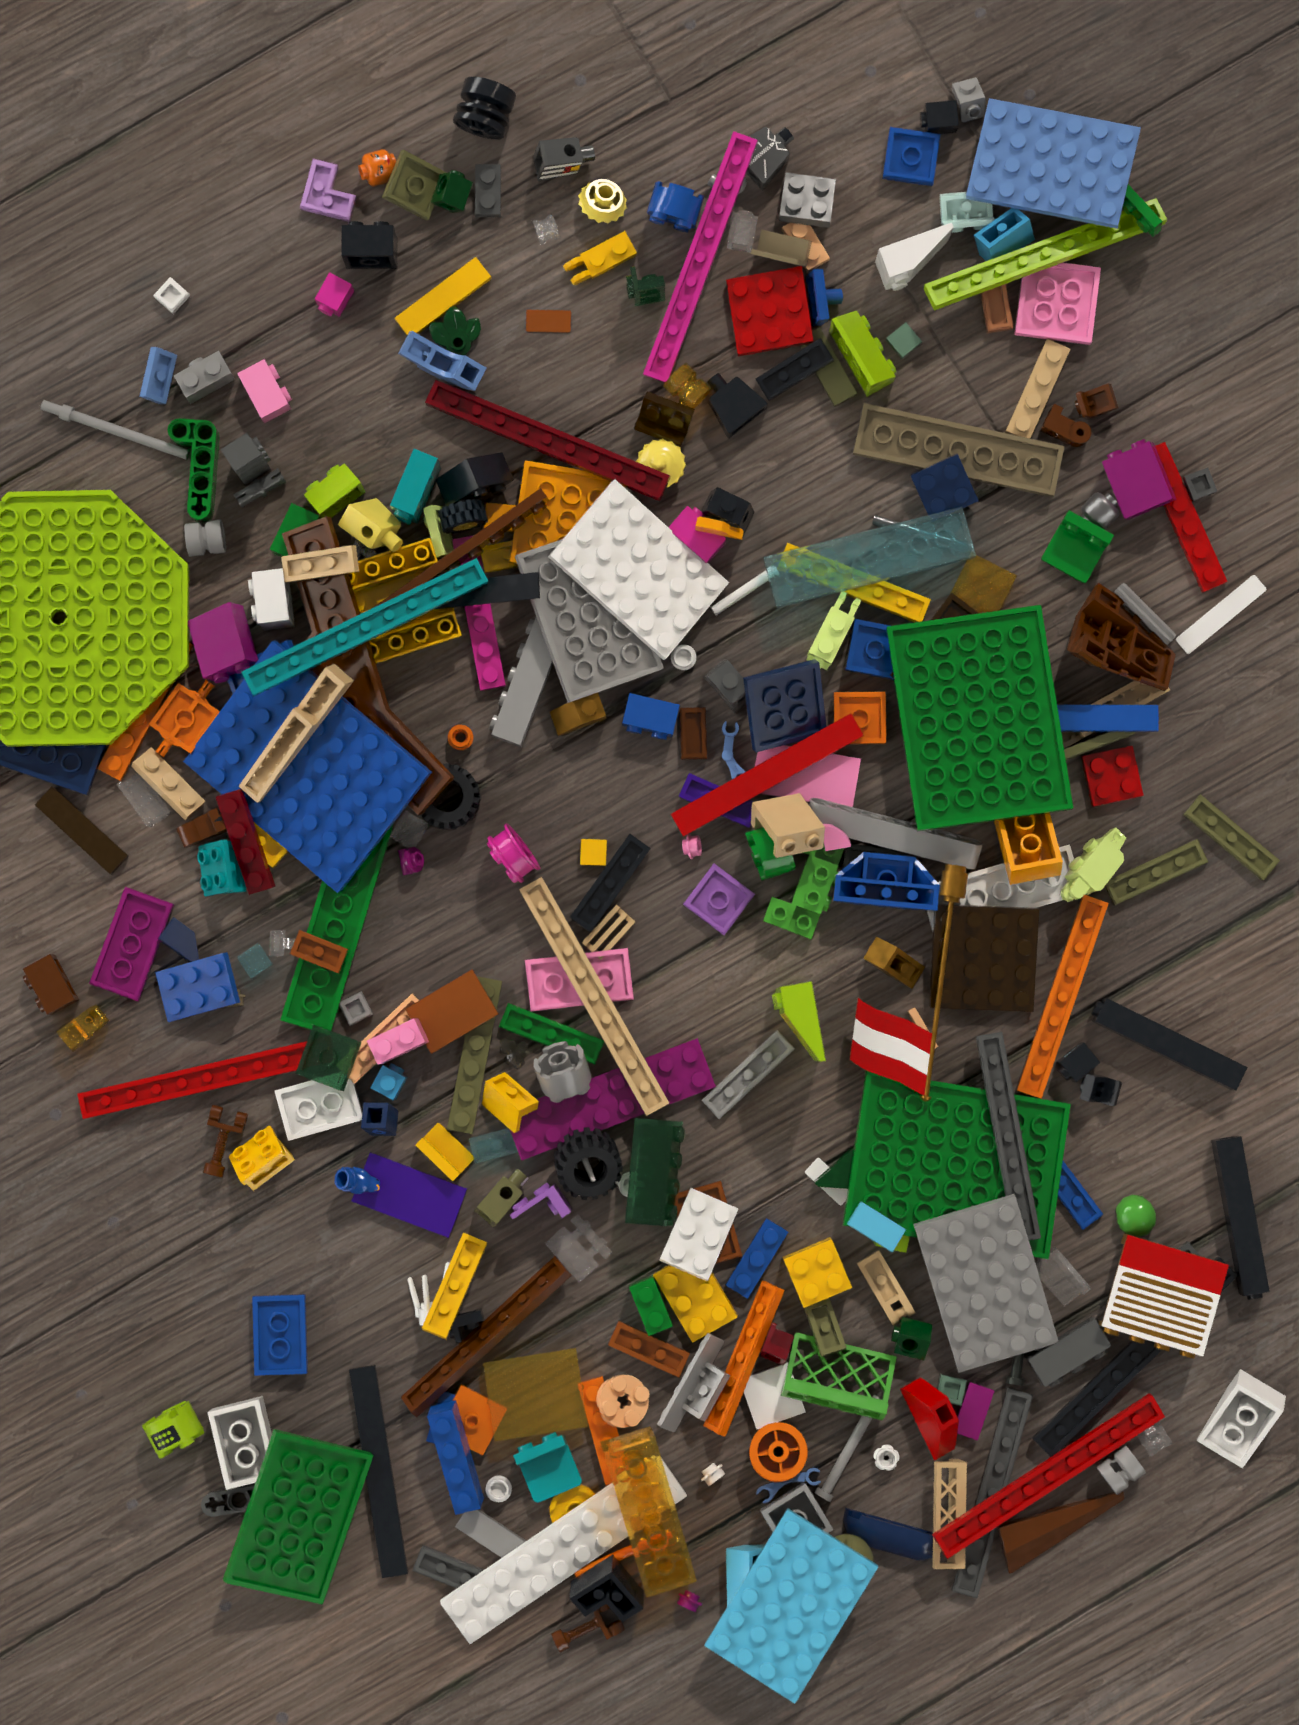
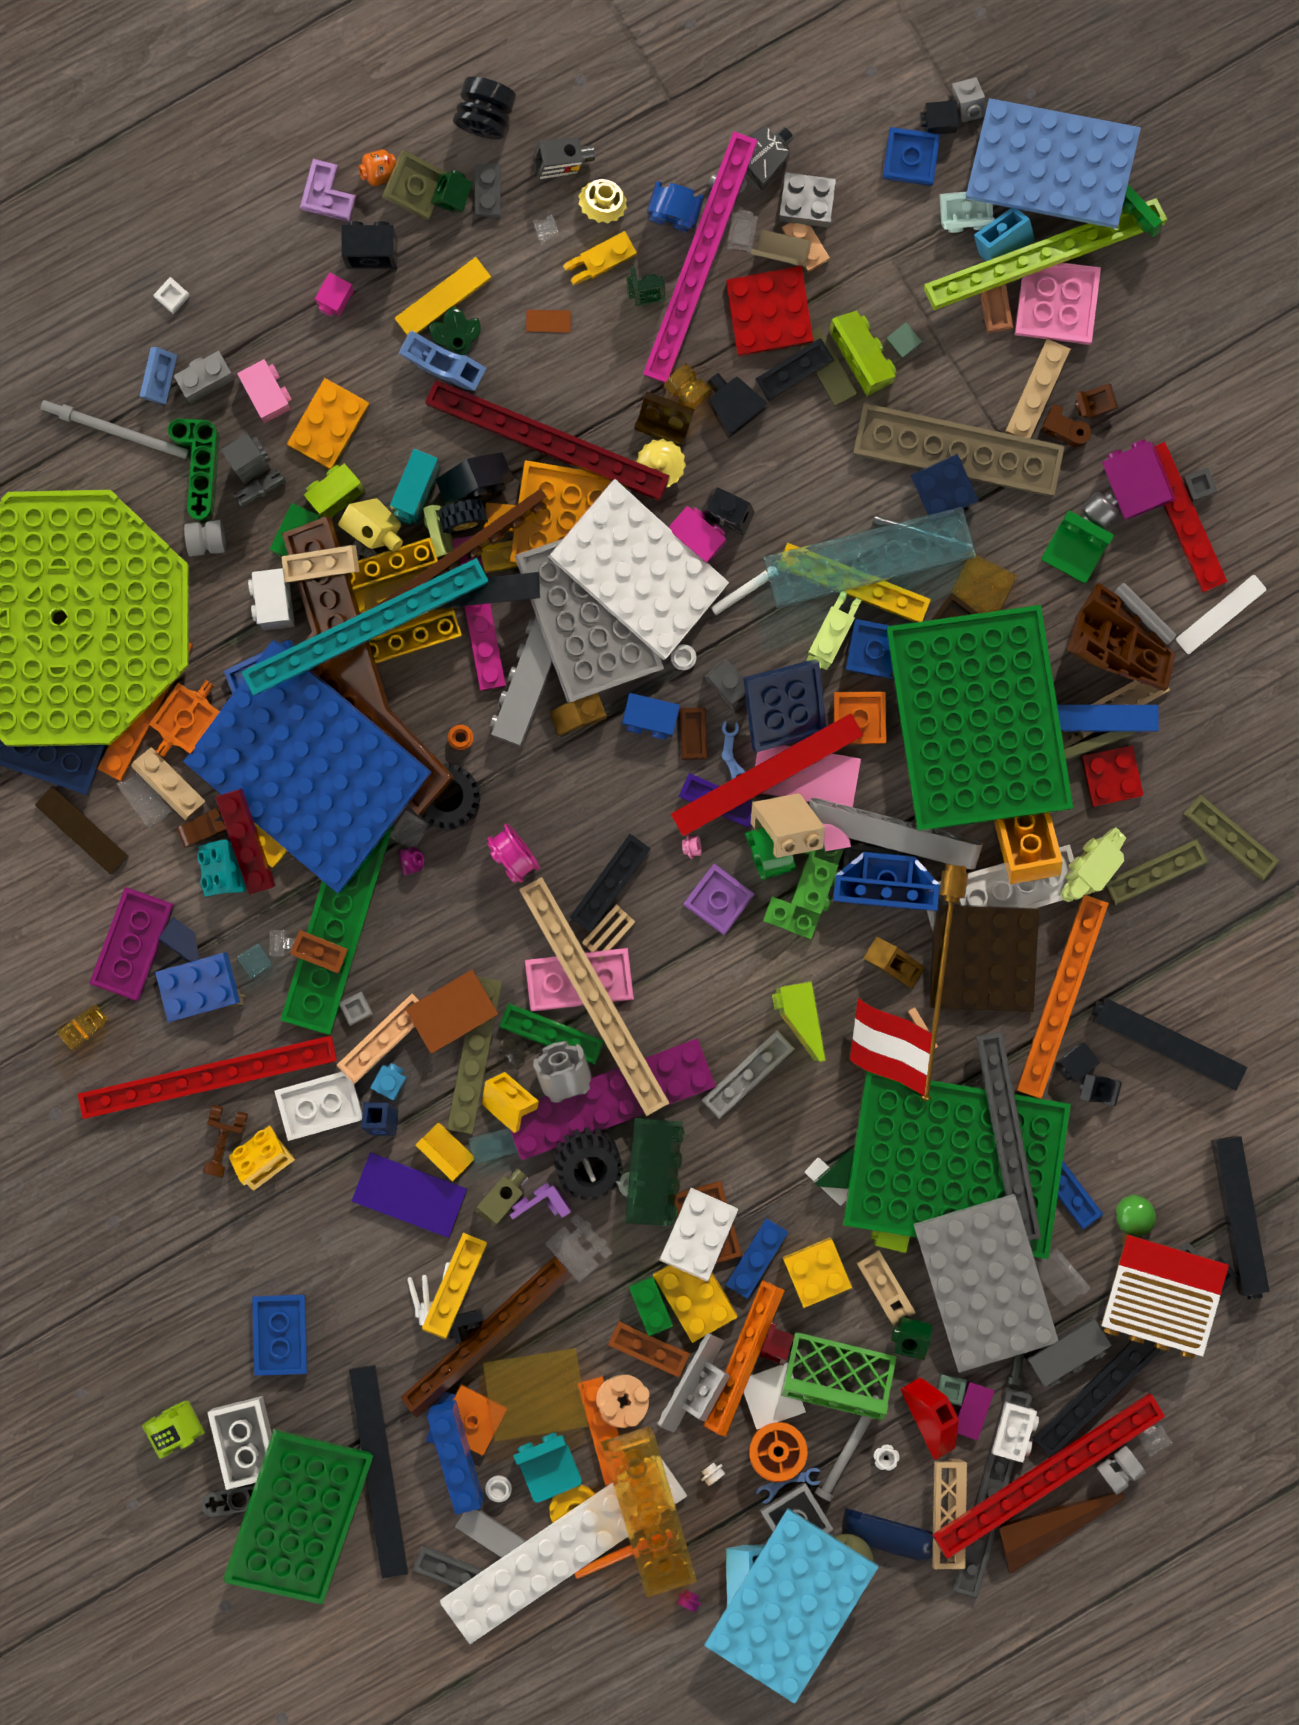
(49, 984): reddish brown brick -> none
(223, 642): magenta brick -> none
(296, 731): tan slope -> none
(328, 424): none -> light orange plate
(328, 1058): clear green tile -> none
(356, 1180): blue animal -> none
(397, 1041): bright pink brick -> none
(563, 1639): reddish brown bar -> none
(593, 852): yellow tile -> none
(609, 1585): black brick -> none
(718, 528): light orange tile -> none
(820, 297): blue tile -> none
(825, 1328): olive plate -> none
(876, 1226): medium azure tile -> none
(904, 259): white slope -> none
(1015, 1431): none -> white bracket
(1242, 1418): white slope -> none

